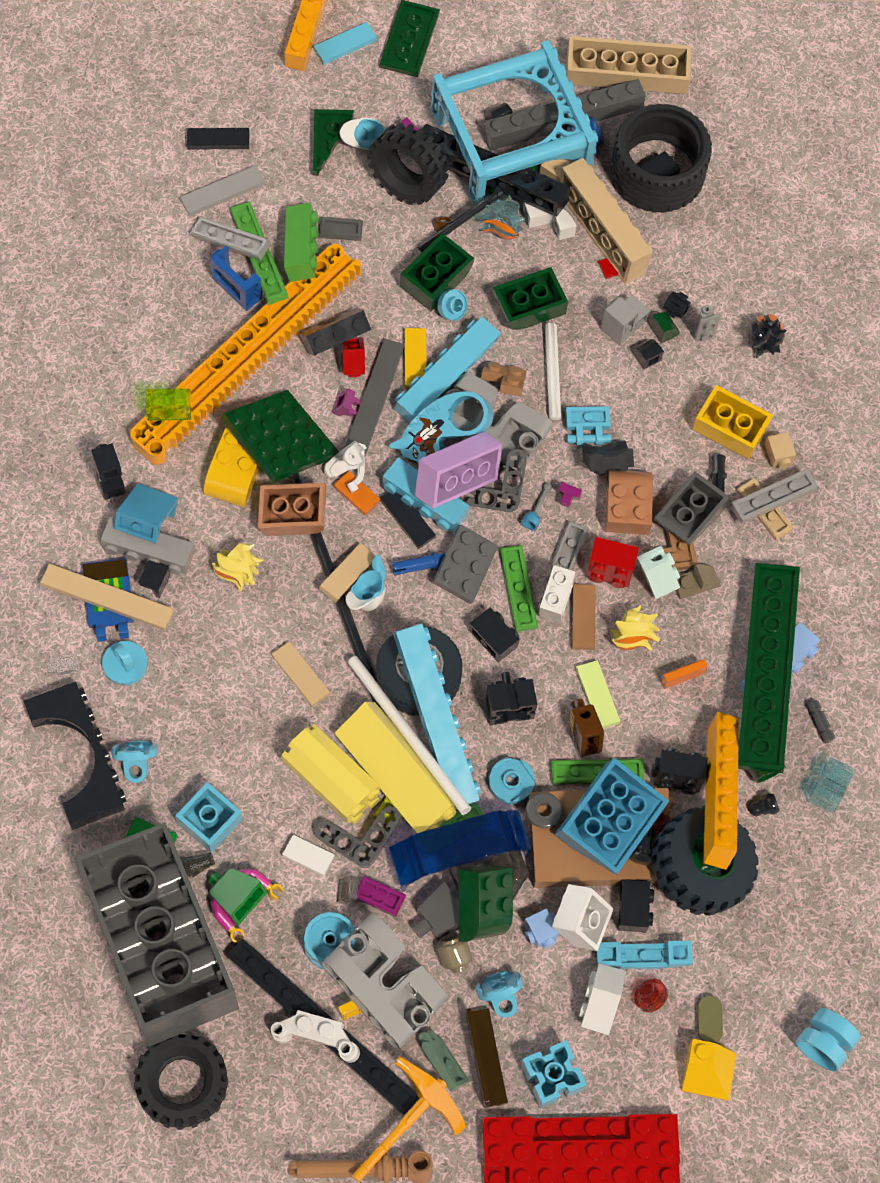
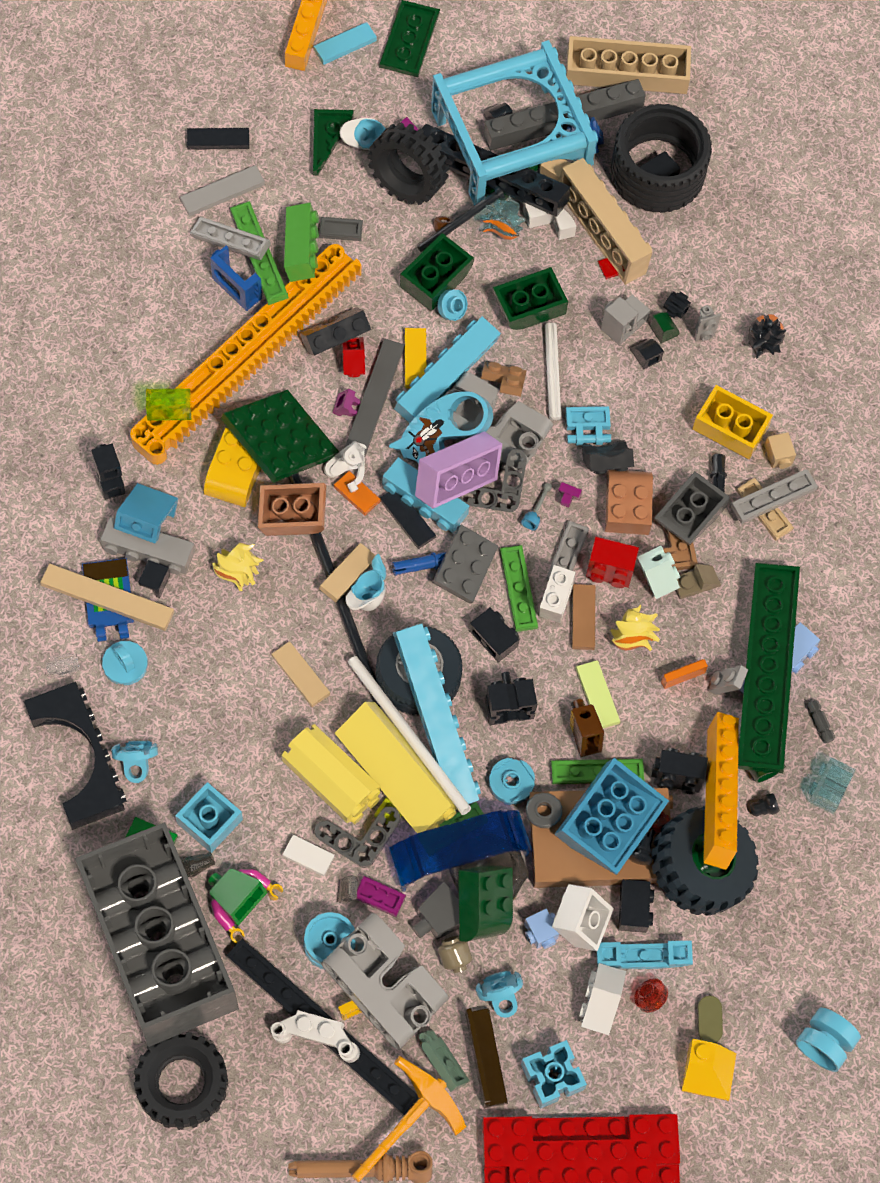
(728, 680): none -> light grey plate

